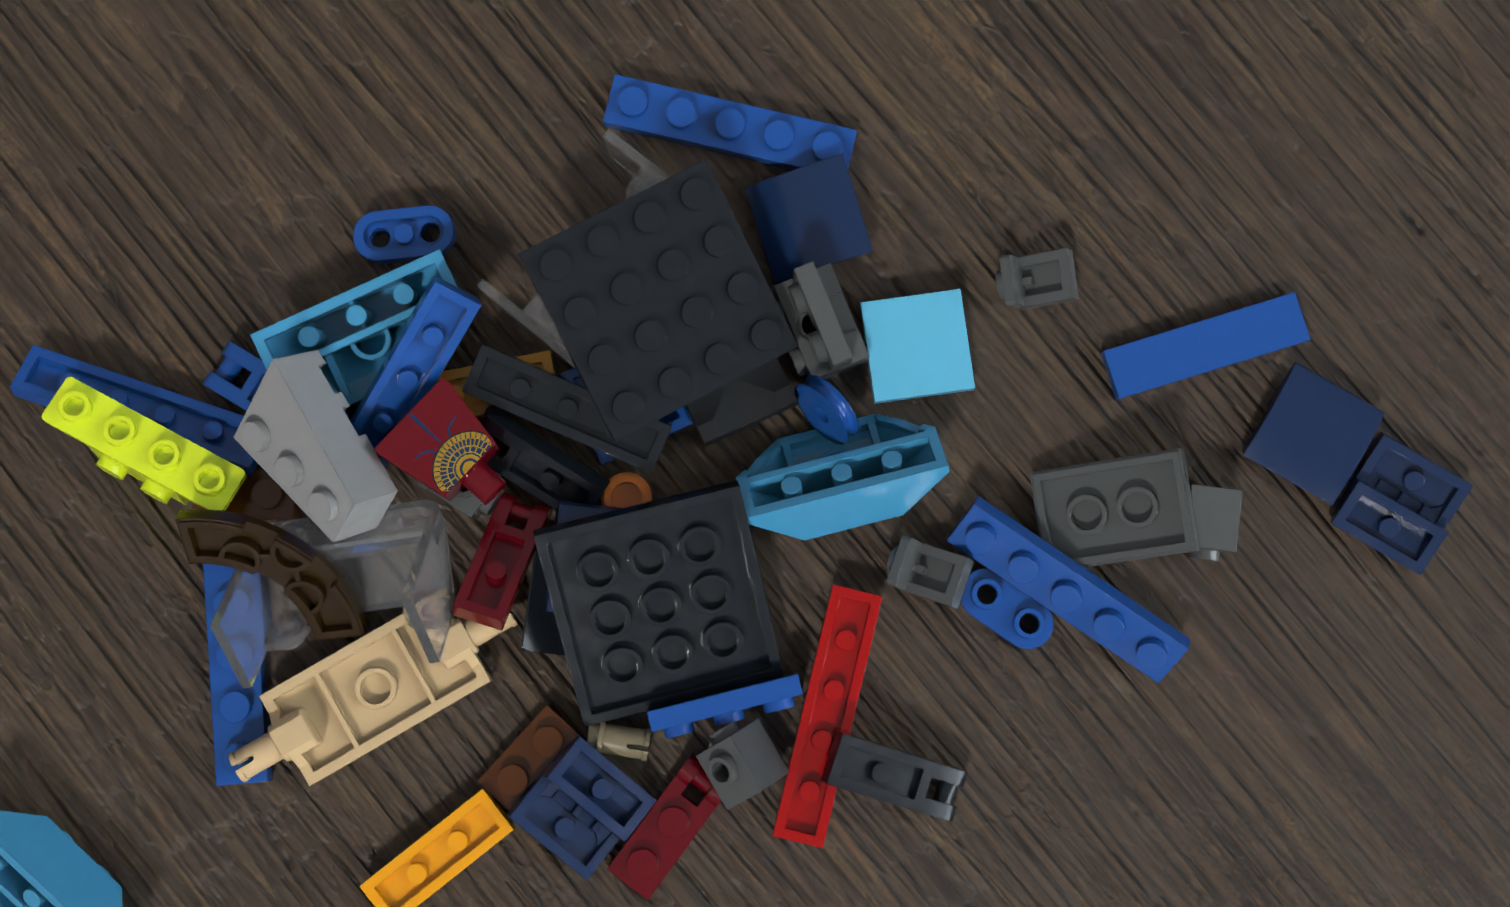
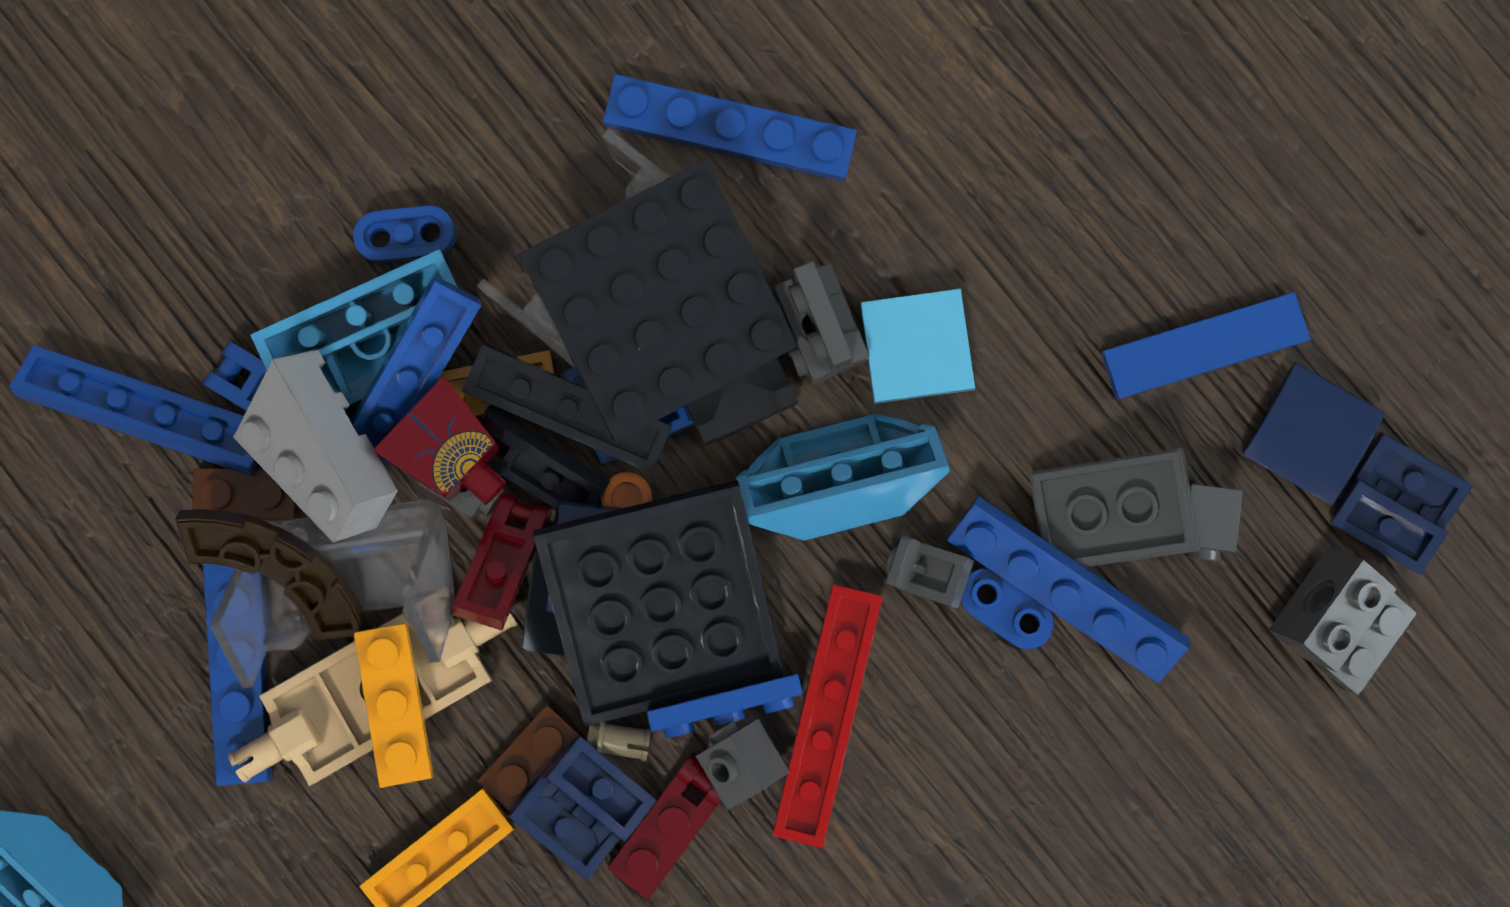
(143, 449): neon yellow bracket -> none
(393, 705): none -> light orange plate
(808, 217): dark blue slope -> none
(826, 409): blue piece -> none
(892, 776): black plate -> none
(1037, 279): dark grey bracket -> none
(1343, 619): none -> dark grey brick

